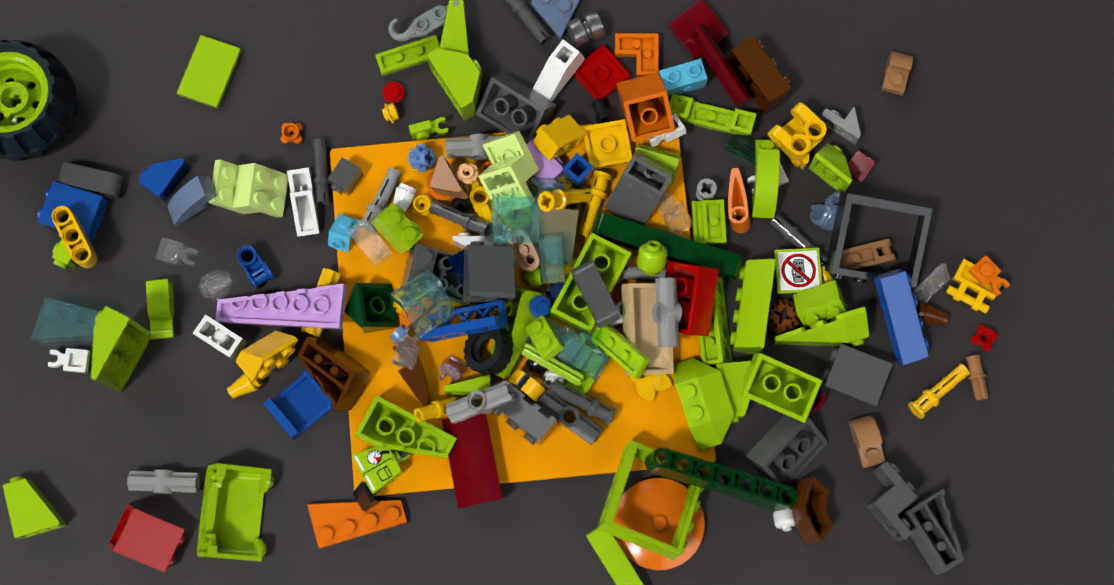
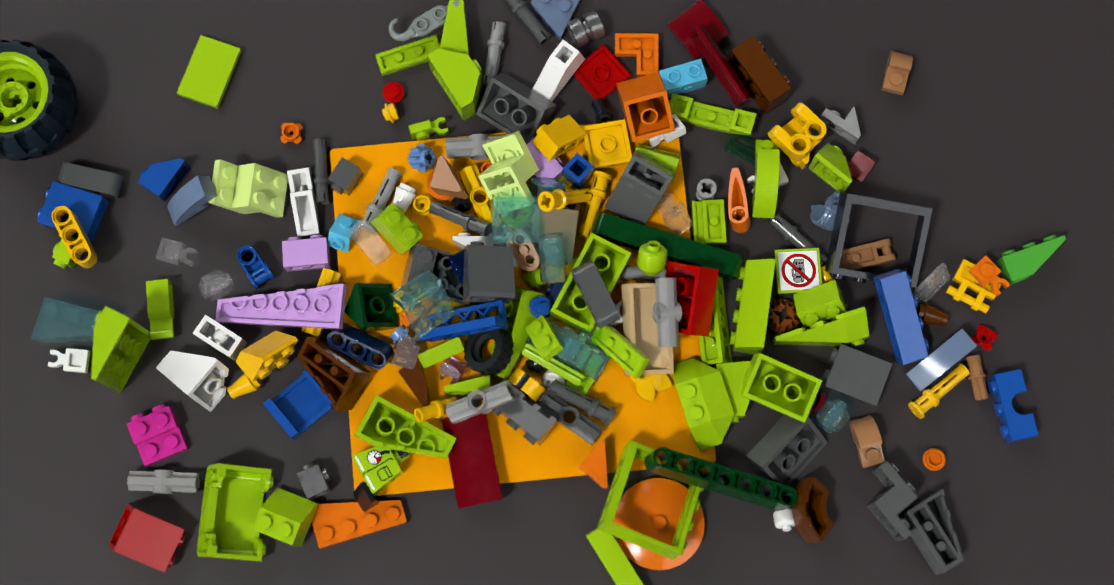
(29, 509): lime slope -> none
(157, 435): none -> dark pink plate
(196, 376): none -> white slope
(285, 517): none -> lime slope
(306, 253): none -> lavender brick
(314, 480): none -> flat silver brick
(370, 344): none -> dark blue beam
(441, 352): none -> lime slope
(467, 179): light nougat plate -> none
(494, 51): none -> light grey pin
(595, 465): none -> orange slope
(833, 416): none -> clear light blue head
(933, 459): none -> orange plate
(941, 360): none -> sand blue slope
(1013, 425): none -> blue arch
(1024, 263): none -> bright green slope

